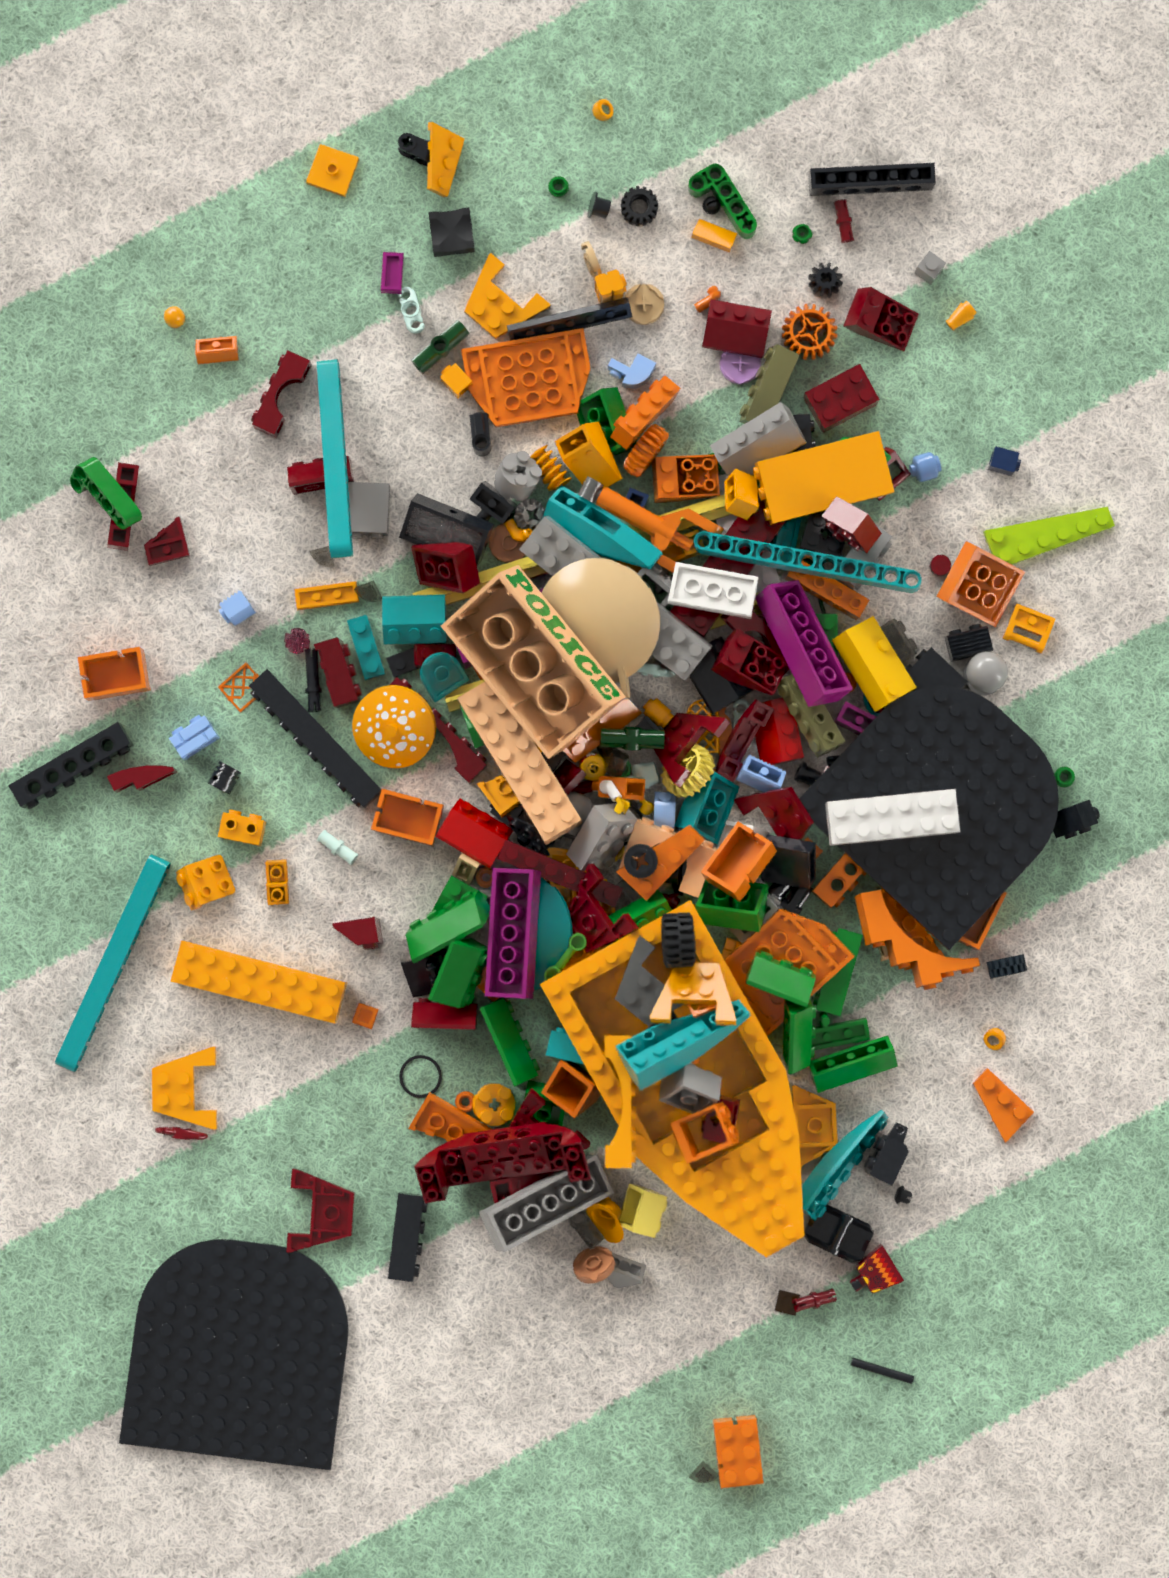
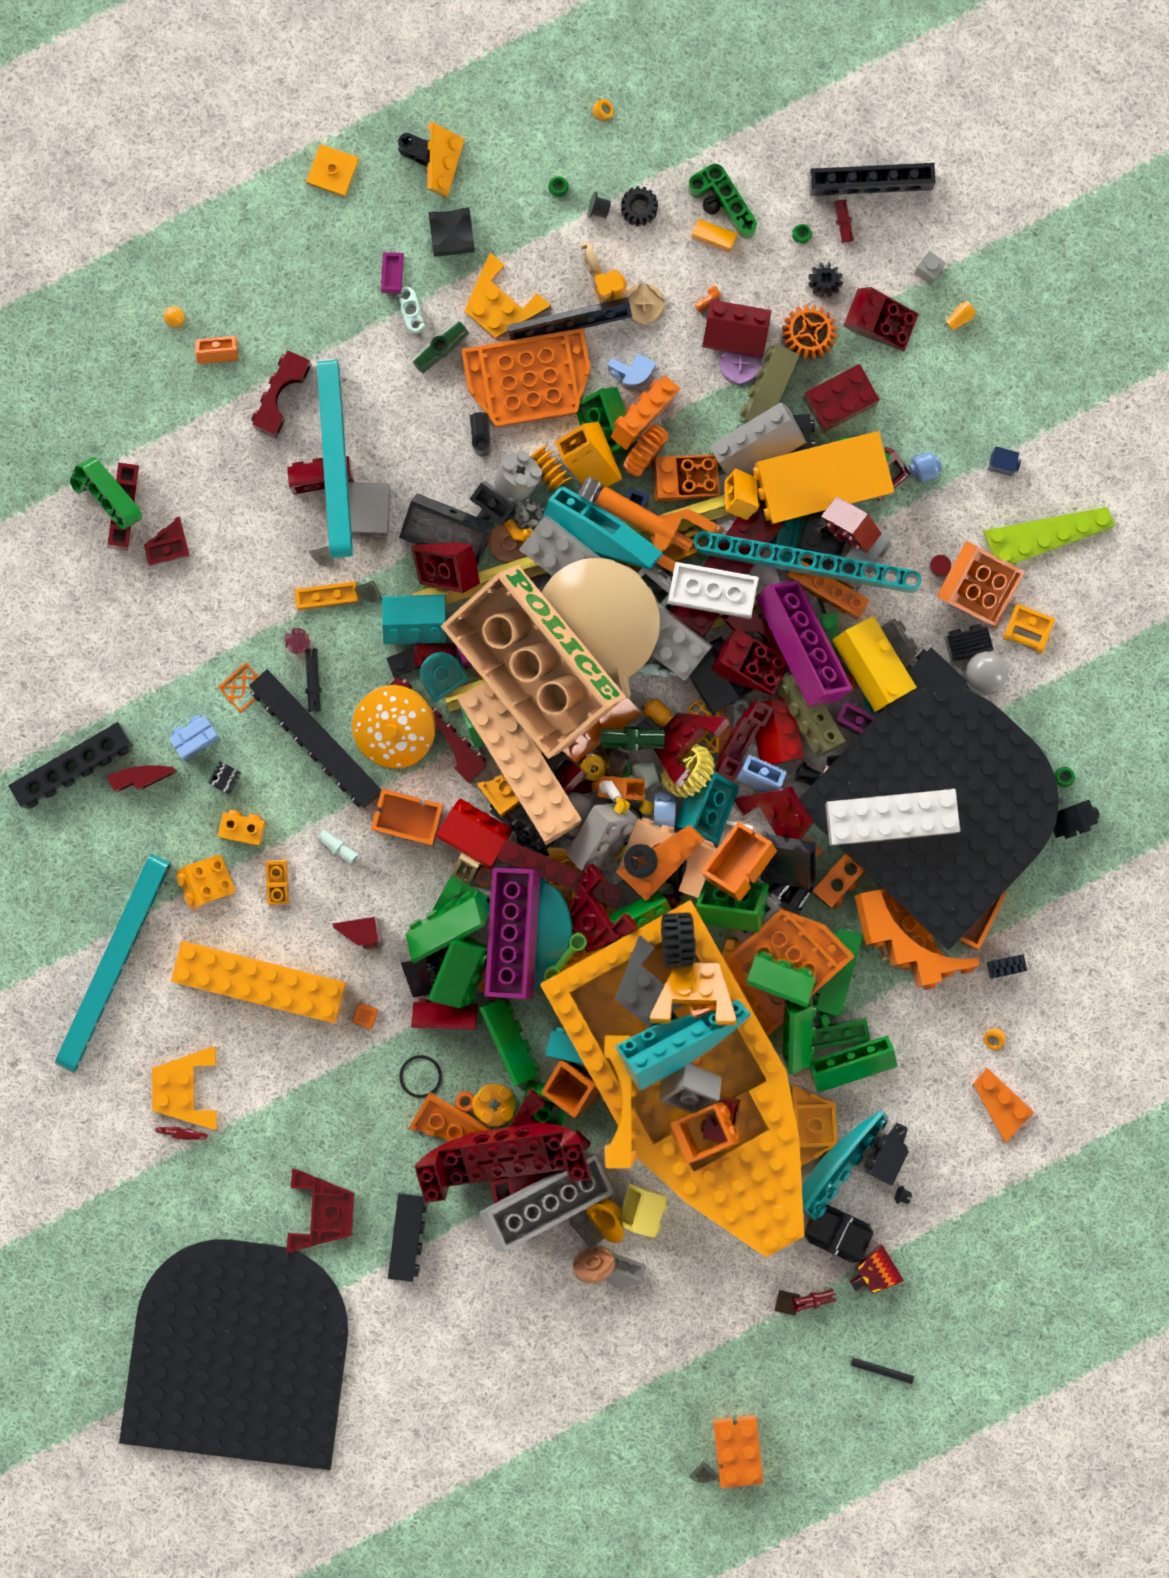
(114, 675): orange piece -> none
(236, 608): light blue brick -> none
(338, 672): dark red wedge -> none
(366, 647): teal plate -> none
(455, 380): light orange brick -> none

